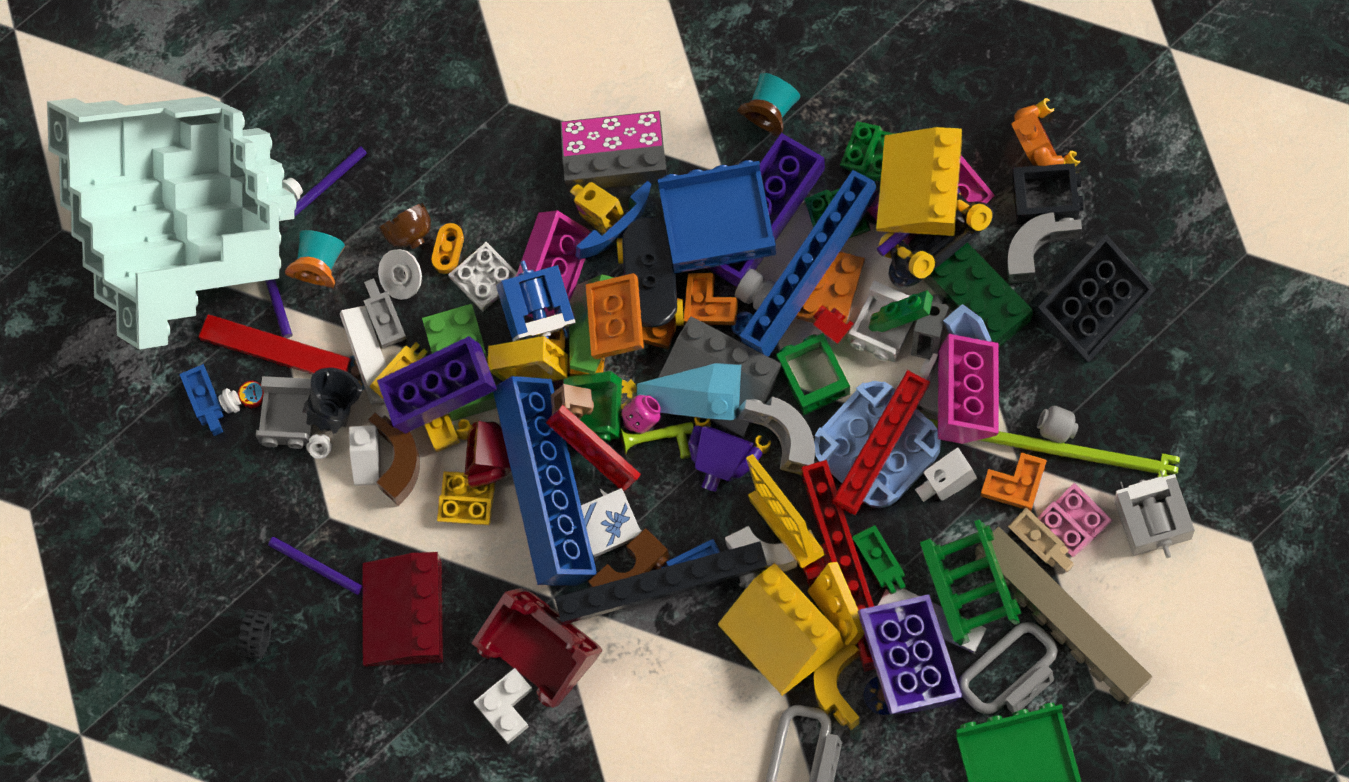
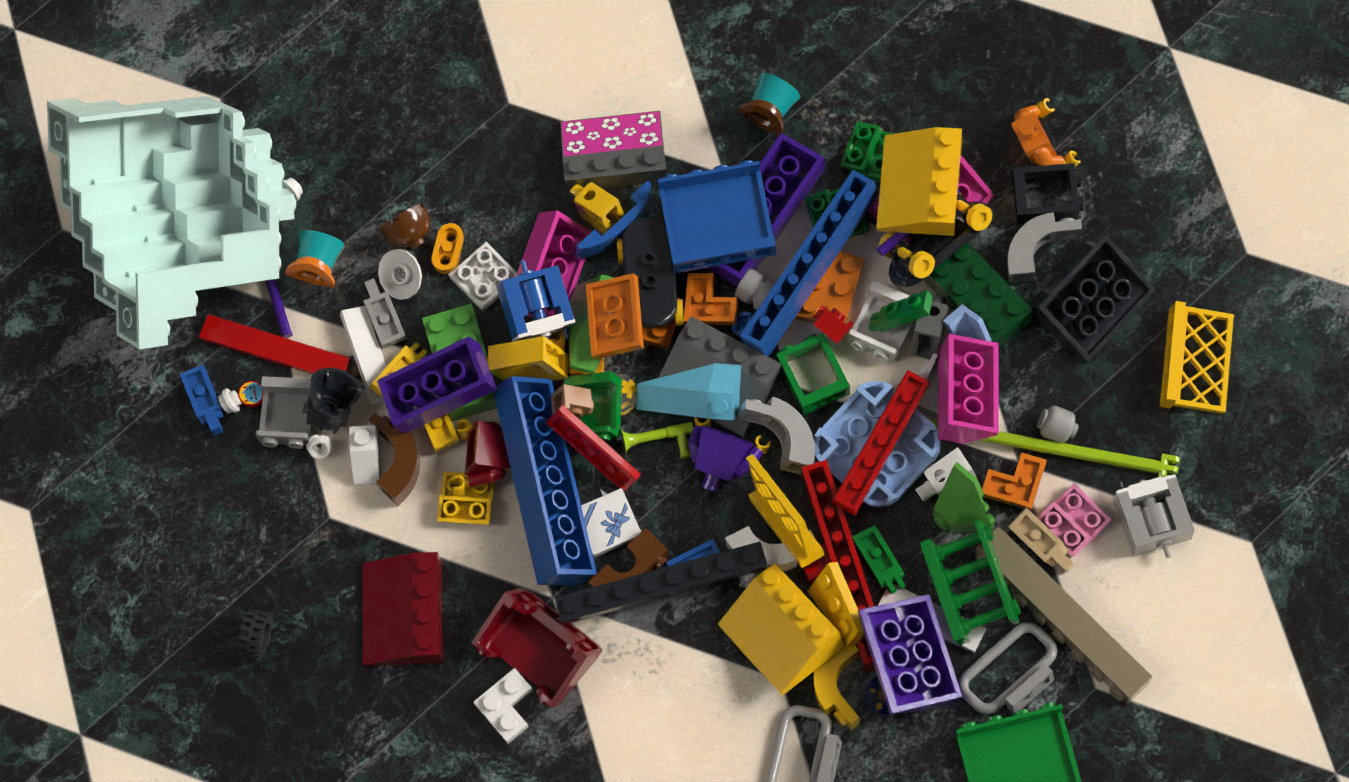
(315, 565): dark purple bar -> none
(329, 180): dark purple bar -> none
(641, 414): dark pink head -> none
(961, 503): none -> bright green wedge
(1175, 352): none -> yellow fence

